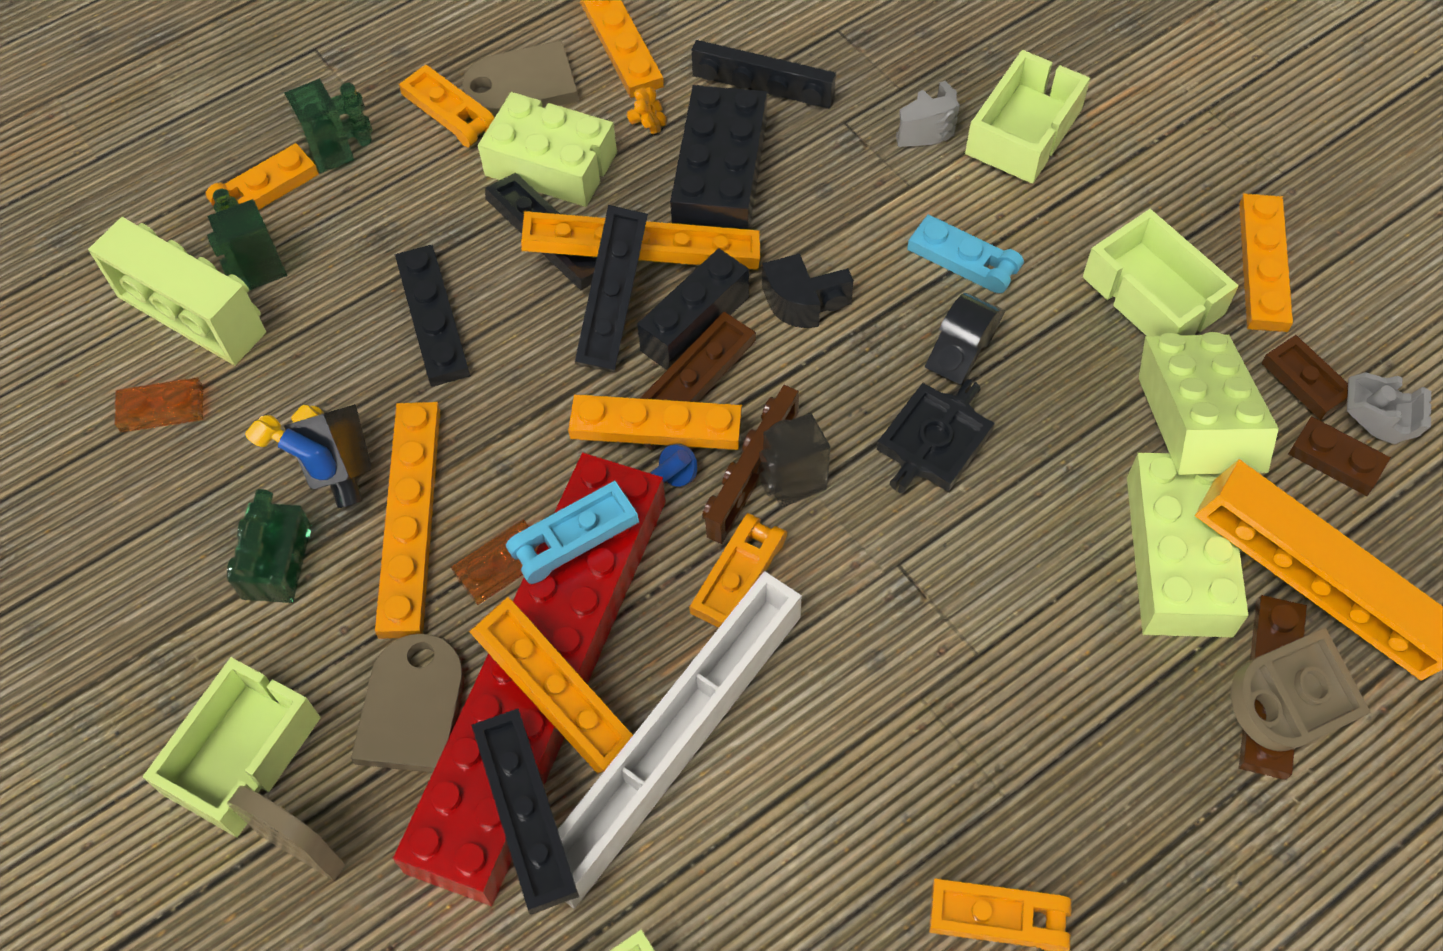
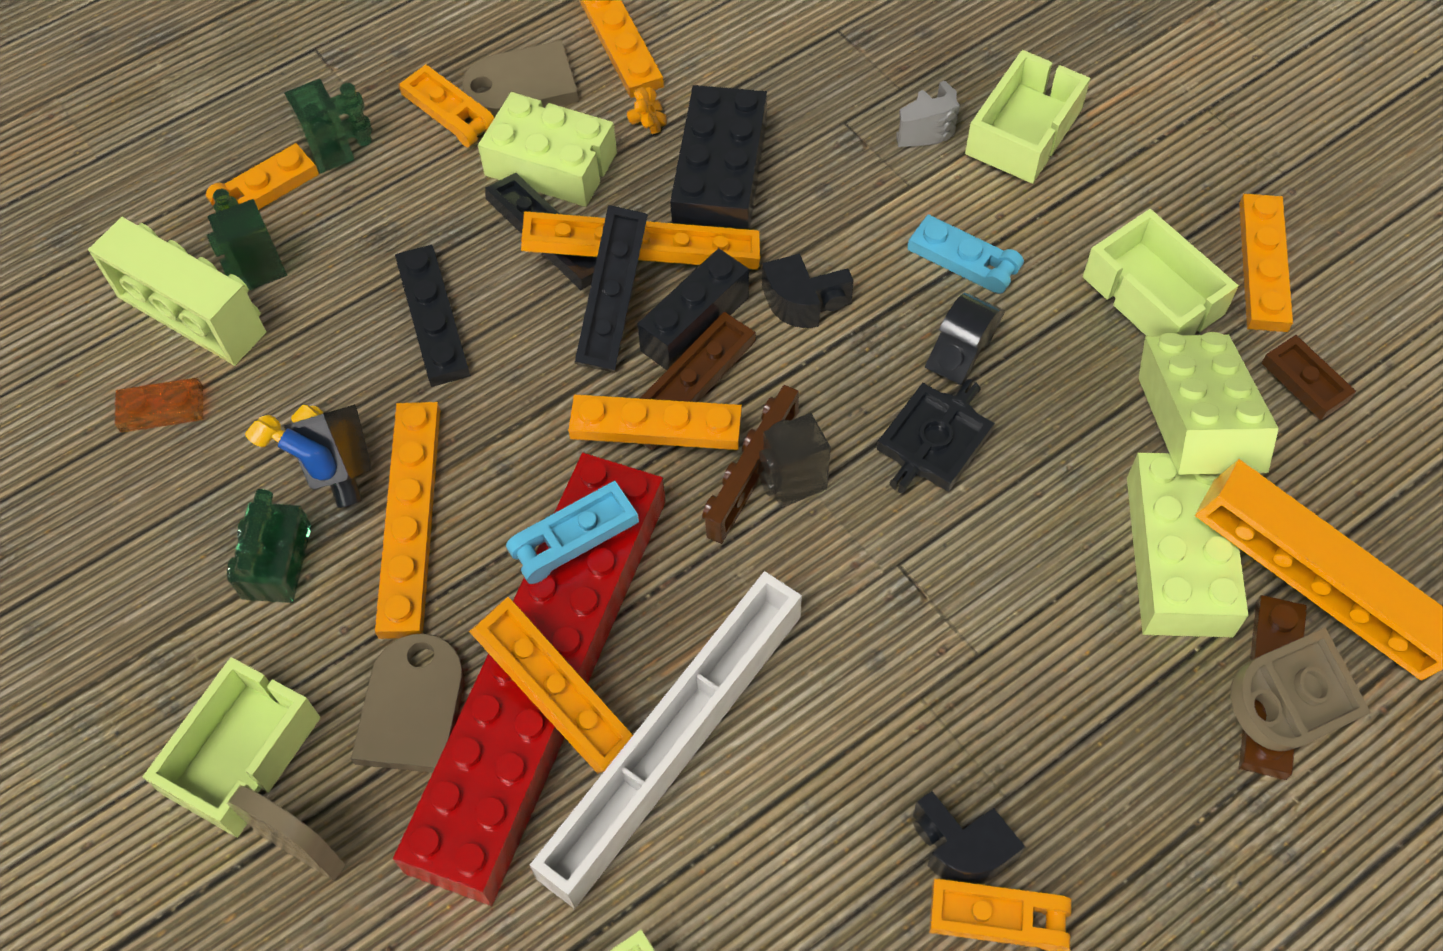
(490, 566): clear orange plate -> none
(525, 812): black plate -> none
(677, 465): blue plate -> none
(737, 569): light orange plate -> none
(763, 74): black plate -> none
(969, 853): none -> black brick
(1339, 456): reddish brown plate -> none
(1386, 410): light grey hand -> none

